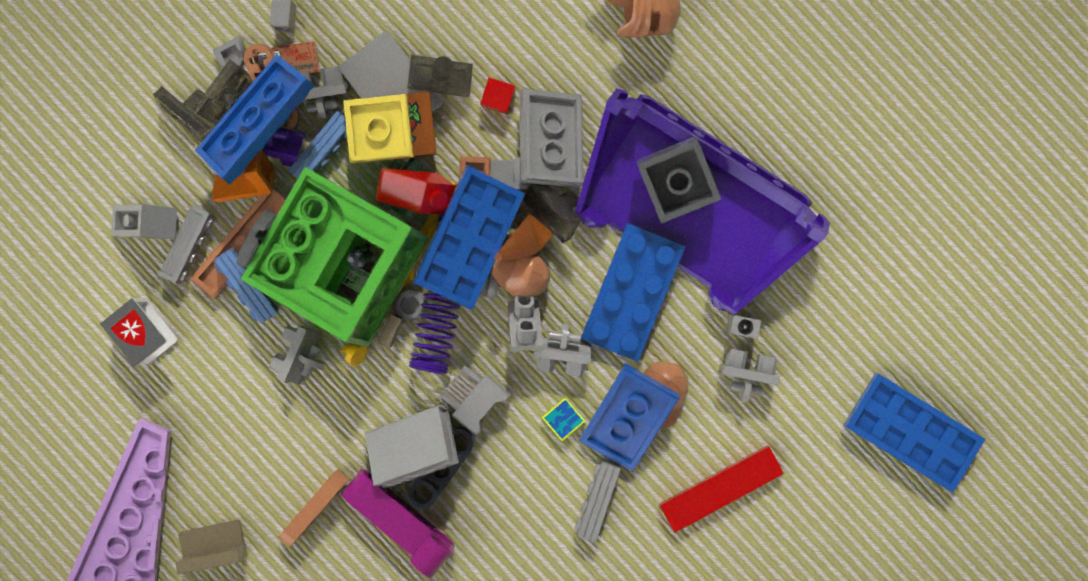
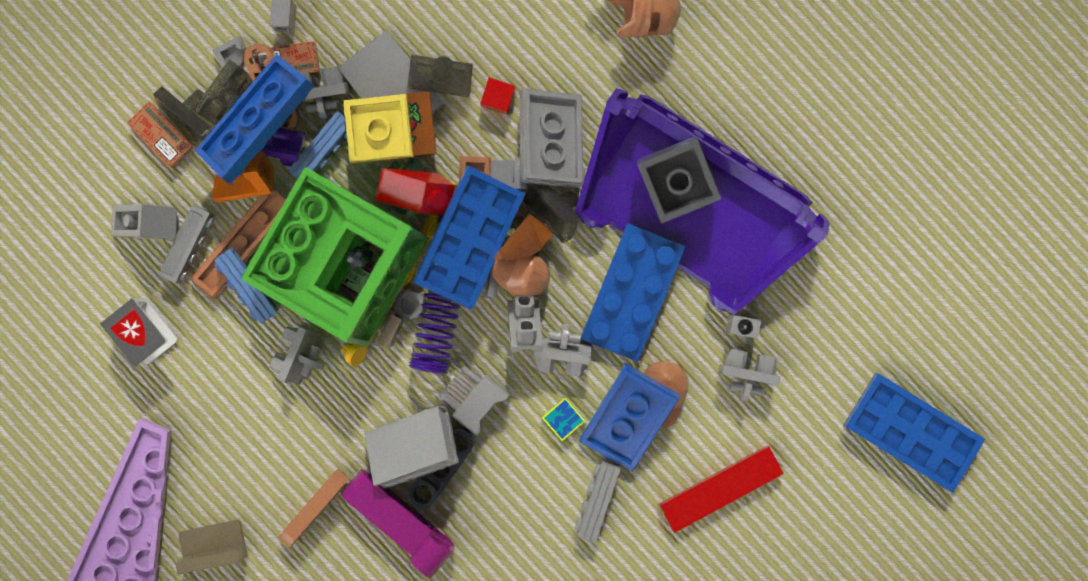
(160, 134): none -> tile
(255, 238): dark grey tile -> none

